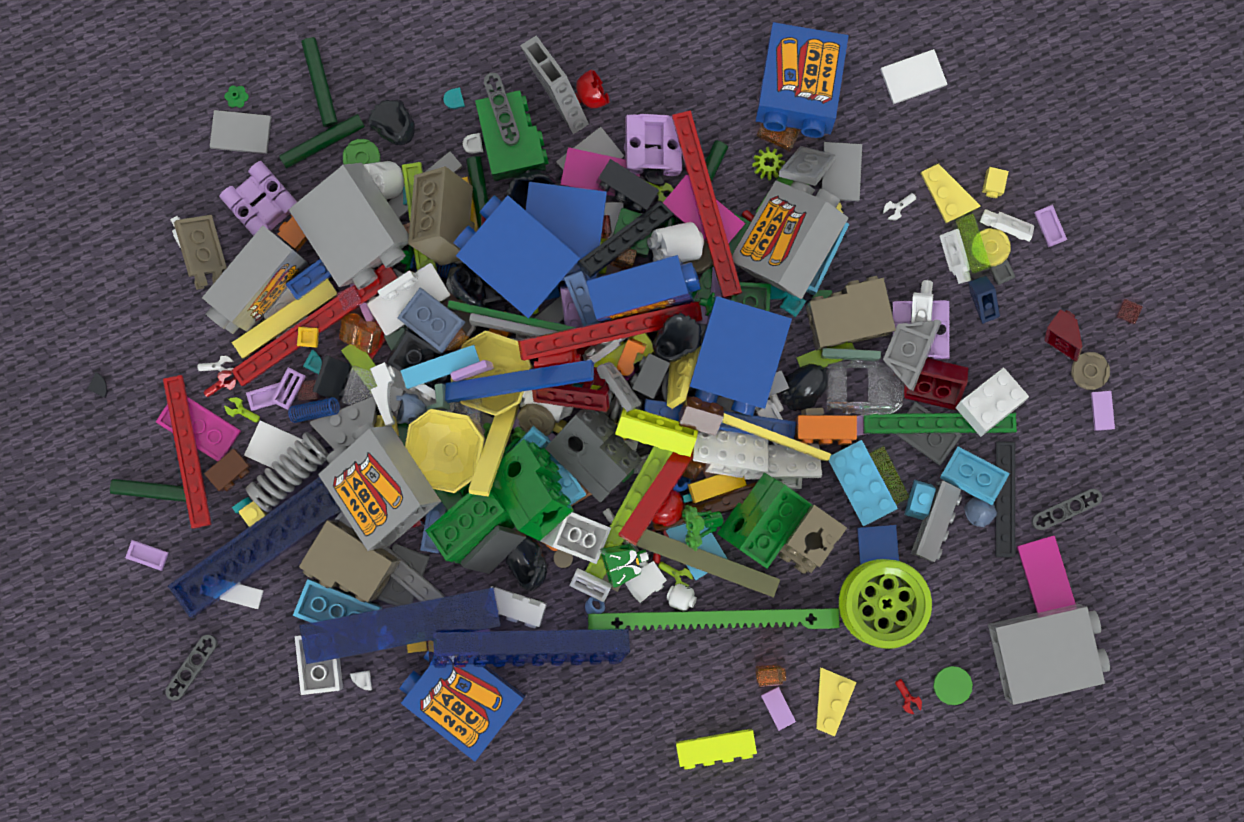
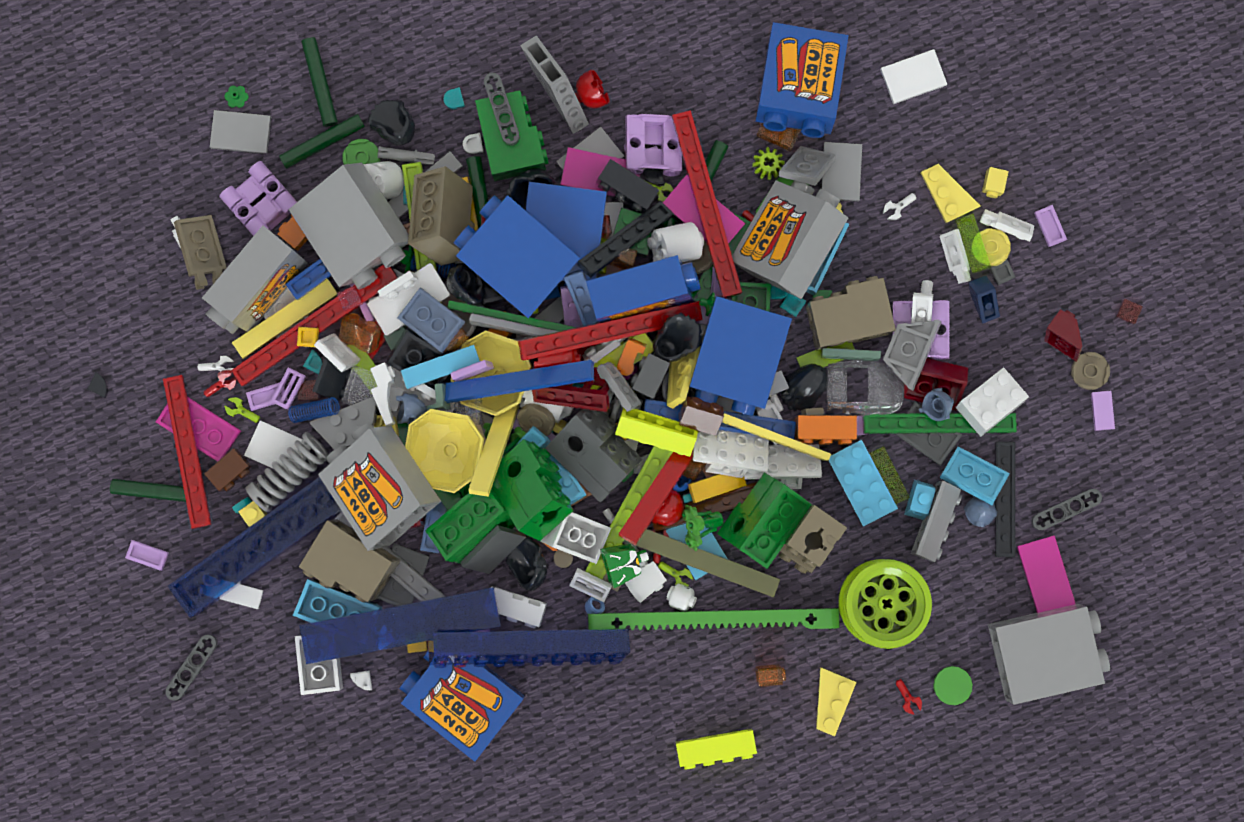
(337, 352): none -> white tile
(405, 155): none -> light grey axle
(778, 708): lavender tile -> none
(877, 543): blue tile -> none
(937, 405): none -> sand blue helmet

